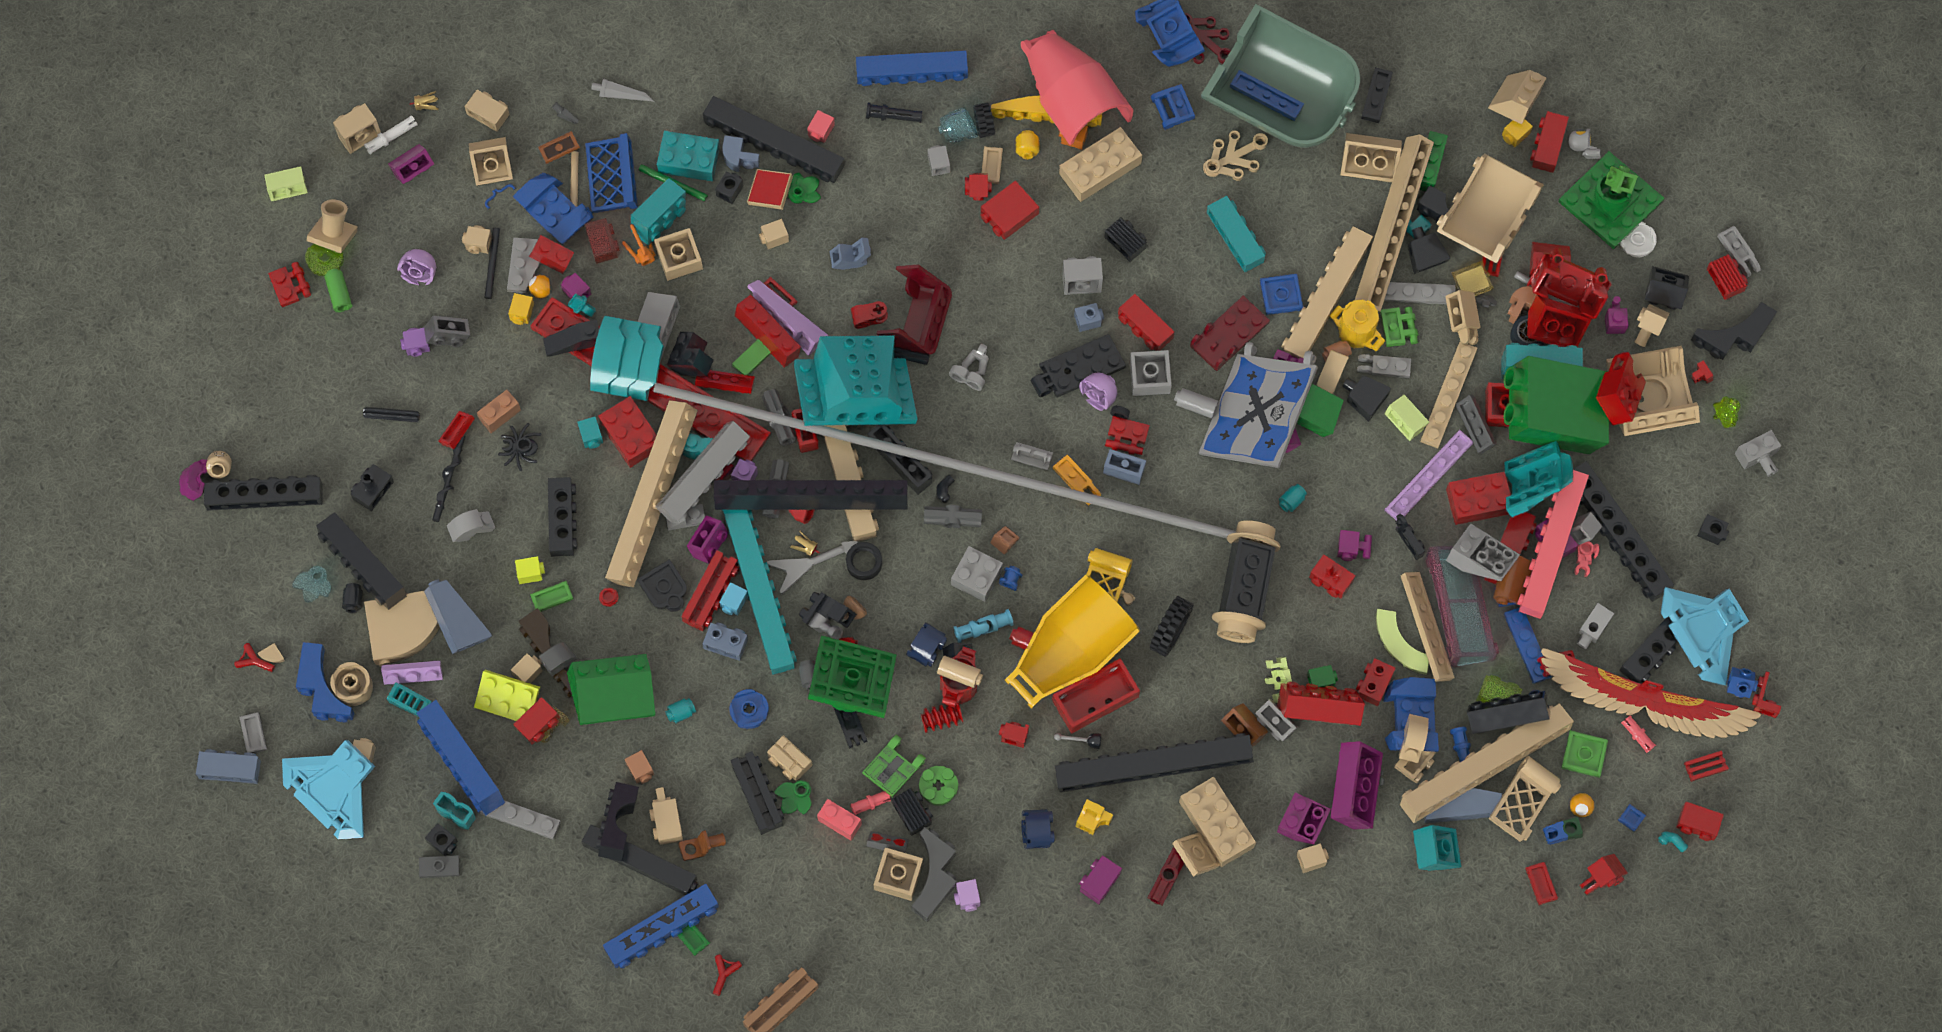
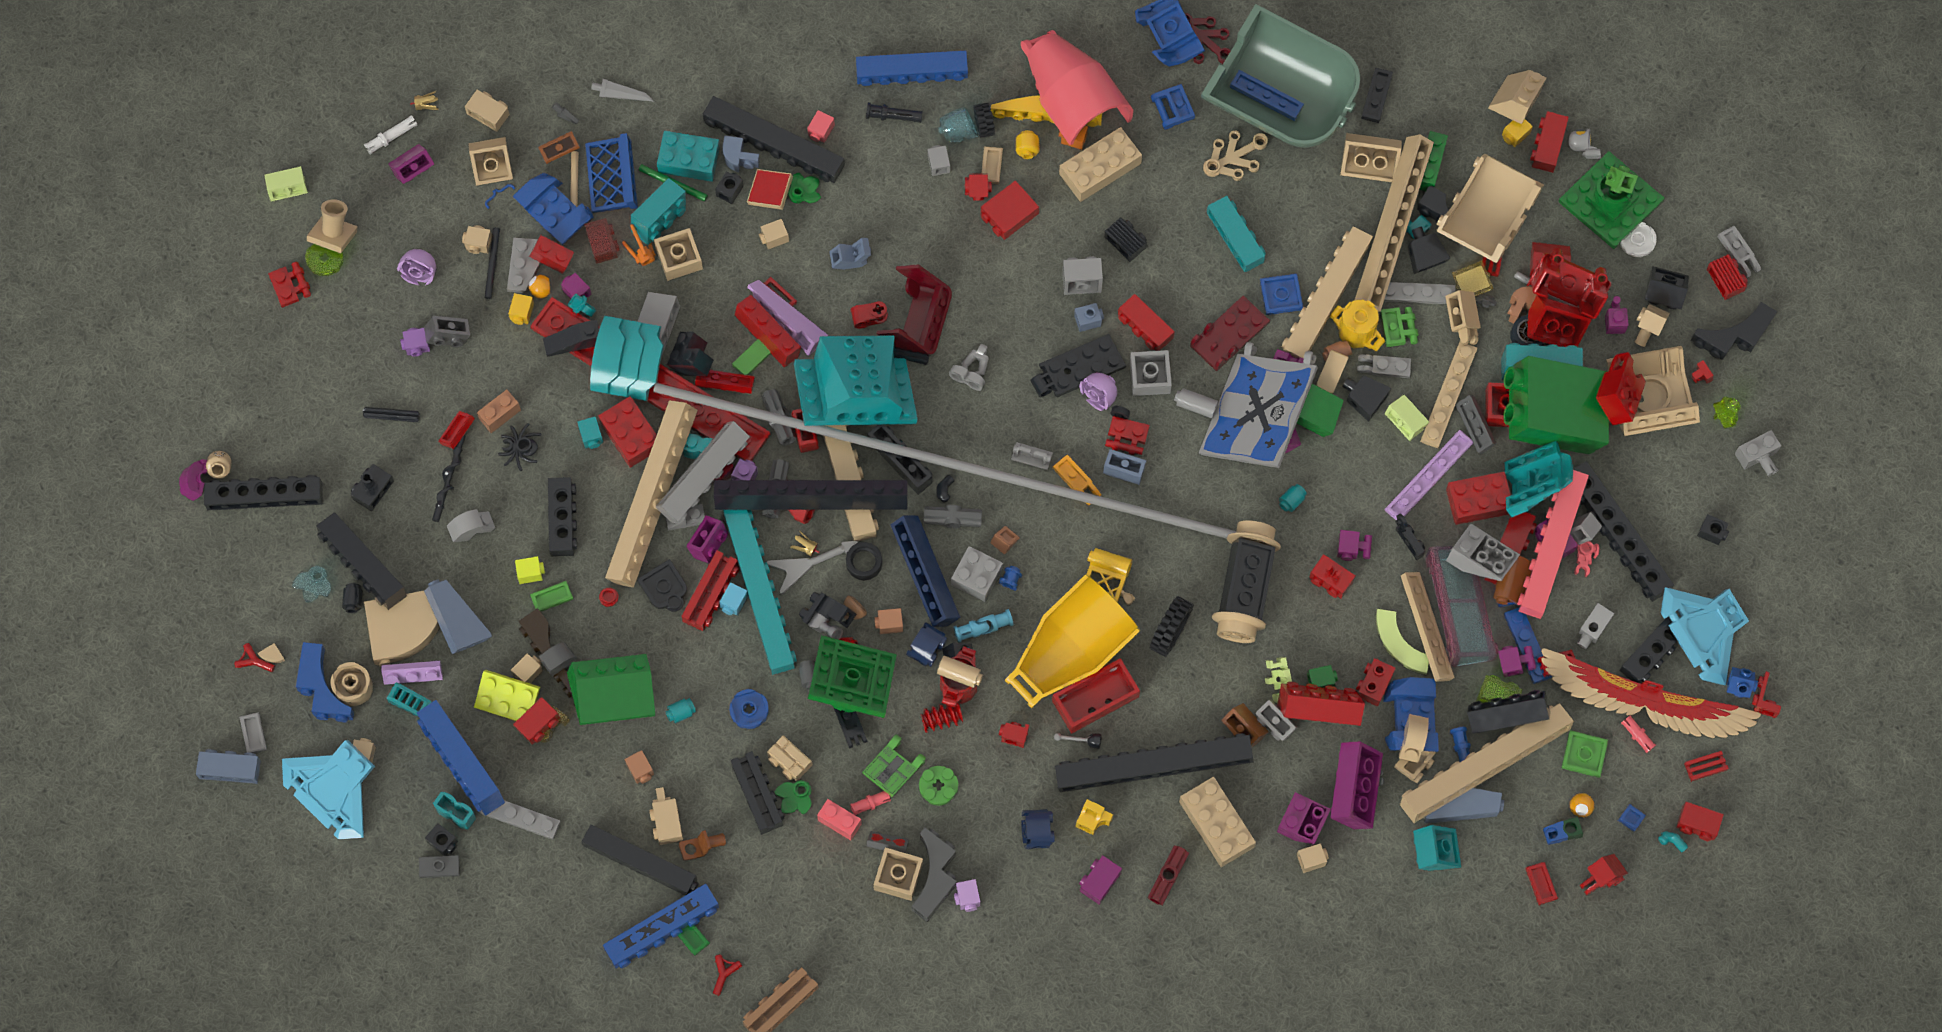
(338, 290): bright green brick -> none
(356, 128): tan brick -> none
(613, 840): black arch -> none
(725, 641): sand blue brick -> none
(889, 621): none -> nougat brick
(911, 811): black brick -> none
(925, 571): none -> dark blue brick
(1021, 637): red brick -> none
(1196, 854): tan tile -> none
(1512, 661): none -> magenta brick
(1541, 781): tan piece -> none

